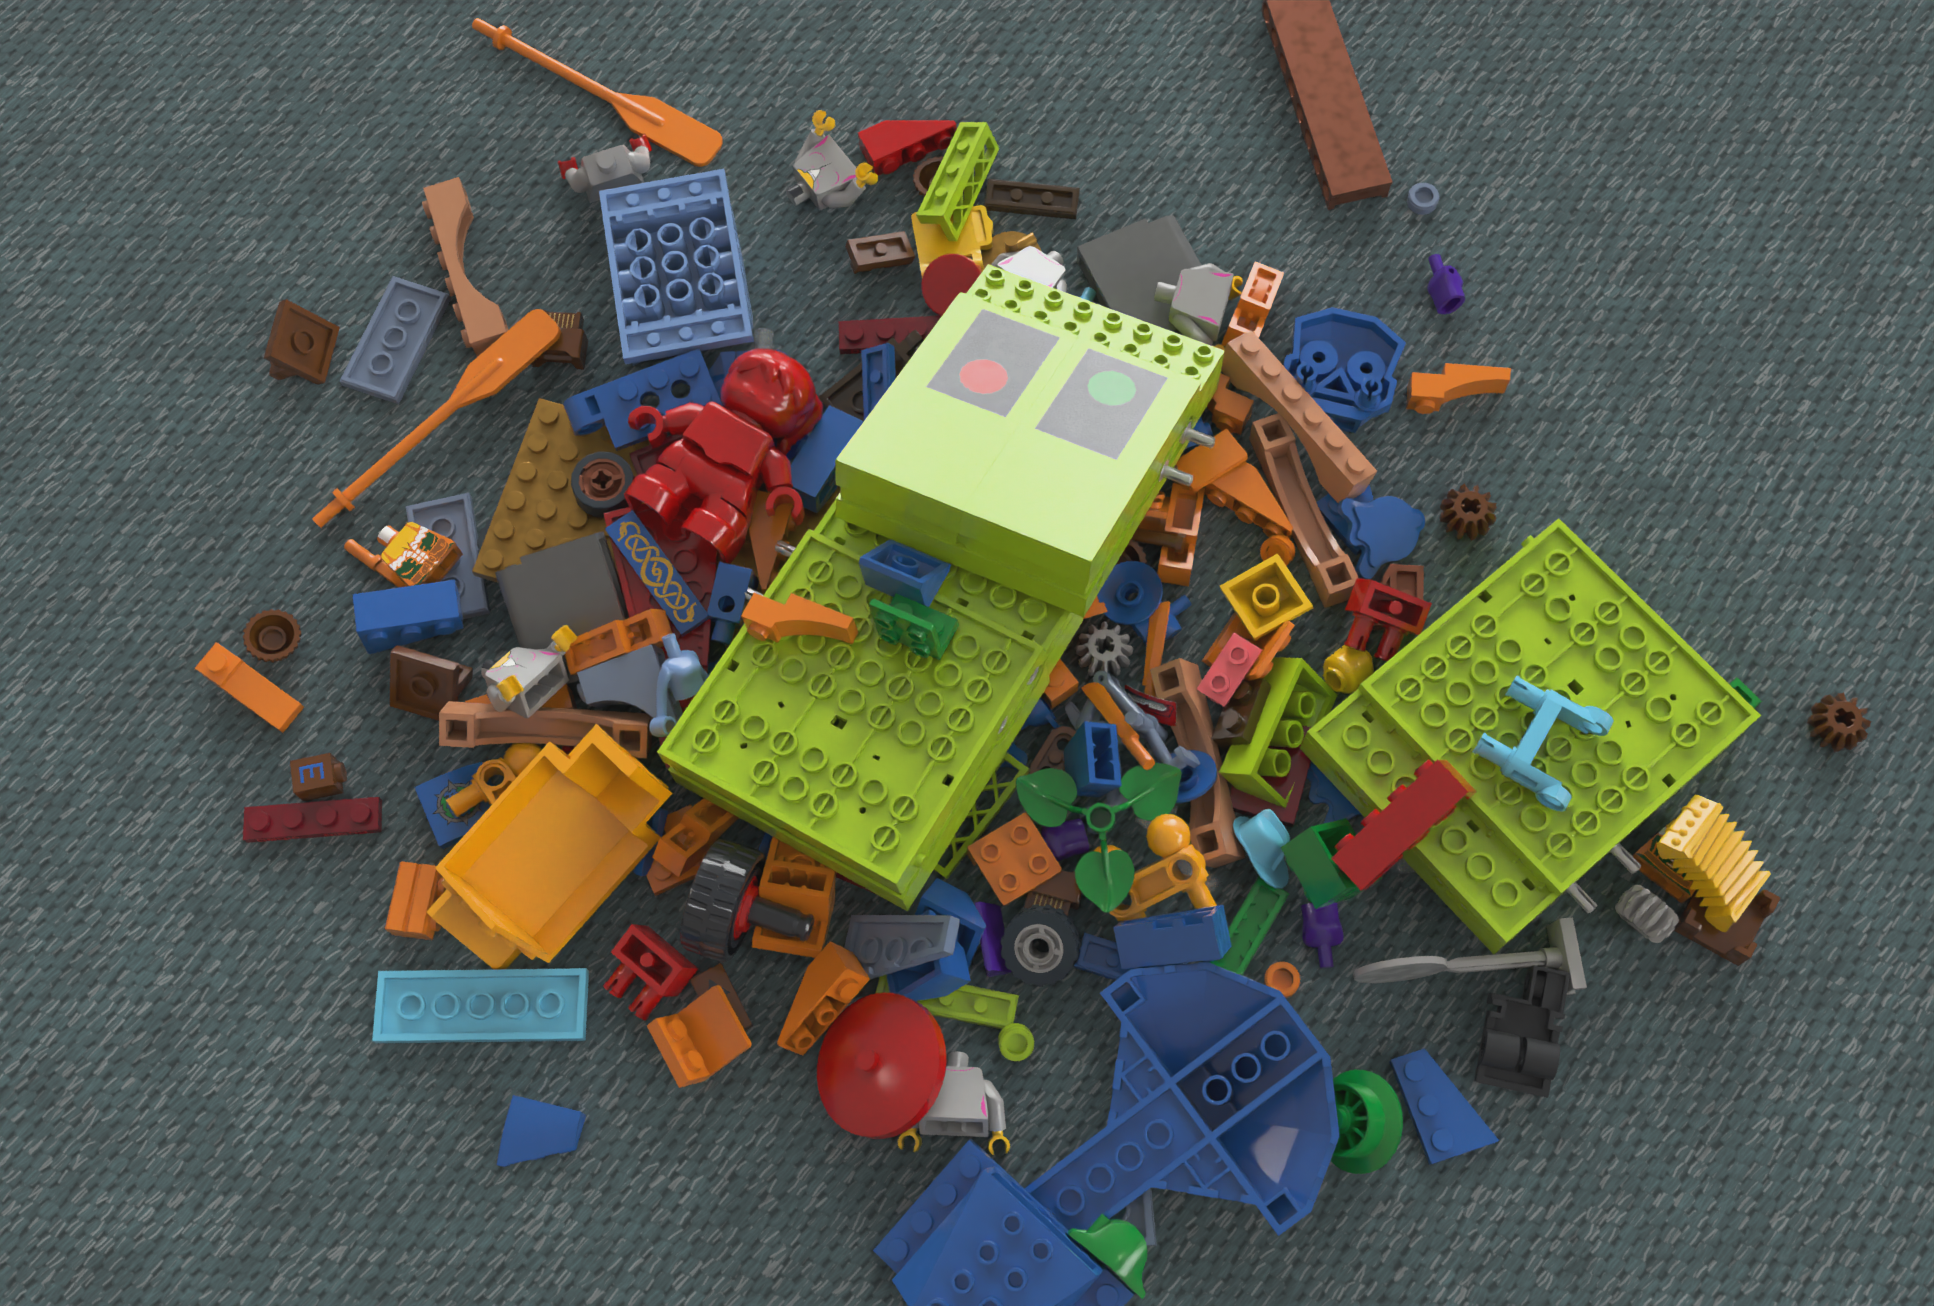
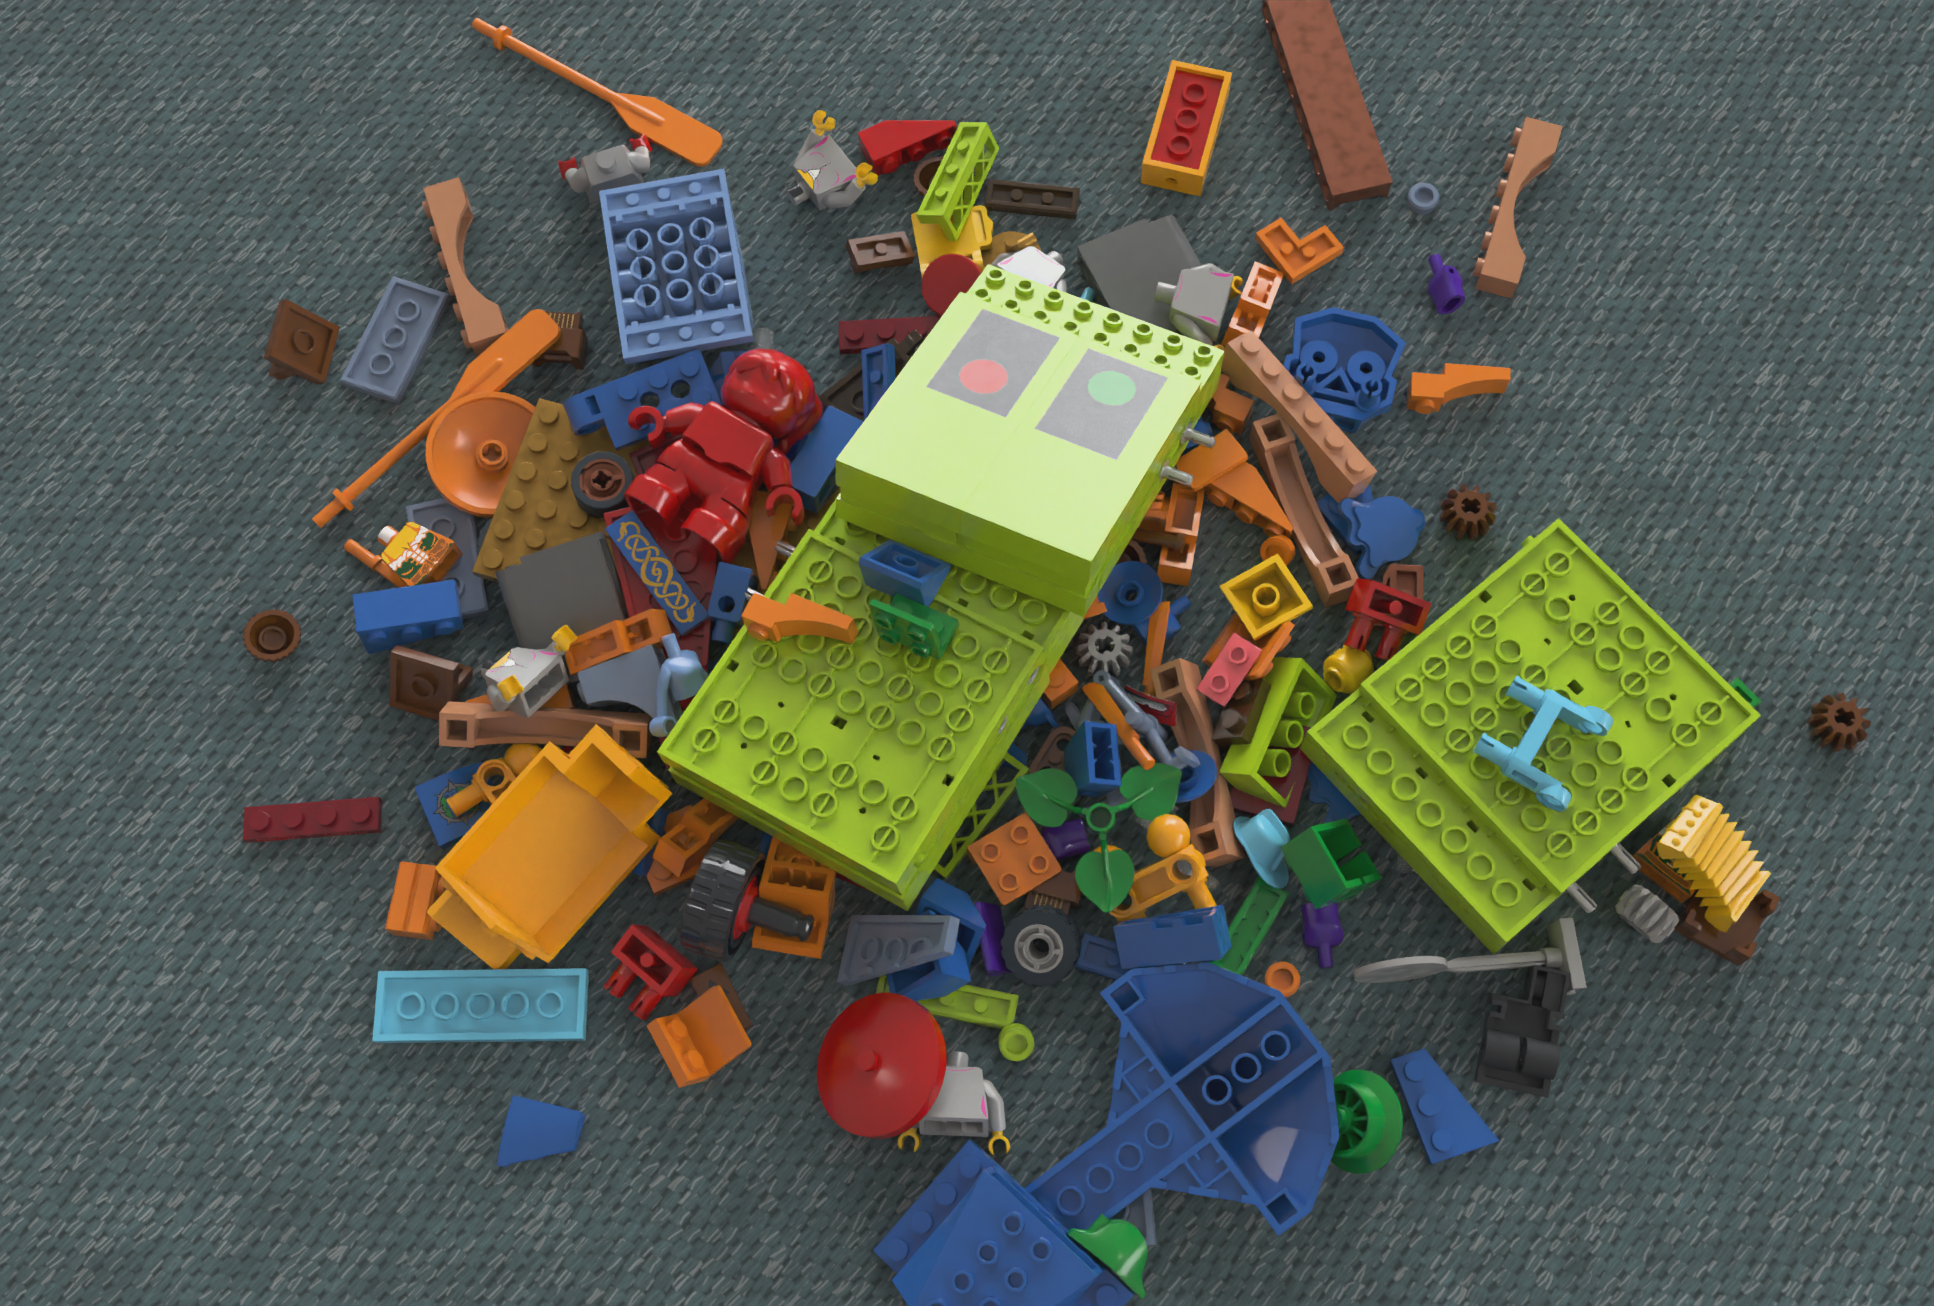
(249, 687): orange slope -> none
(317, 776): reddish brown brick -> none
(475, 449): none -> orange dish
(822, 995): orange slope -> none
(1186, 128): none -> brick
(1295, 256): none -> orange plate
(1402, 822): red wedge -> none
(1503, 257): none -> nougat arch

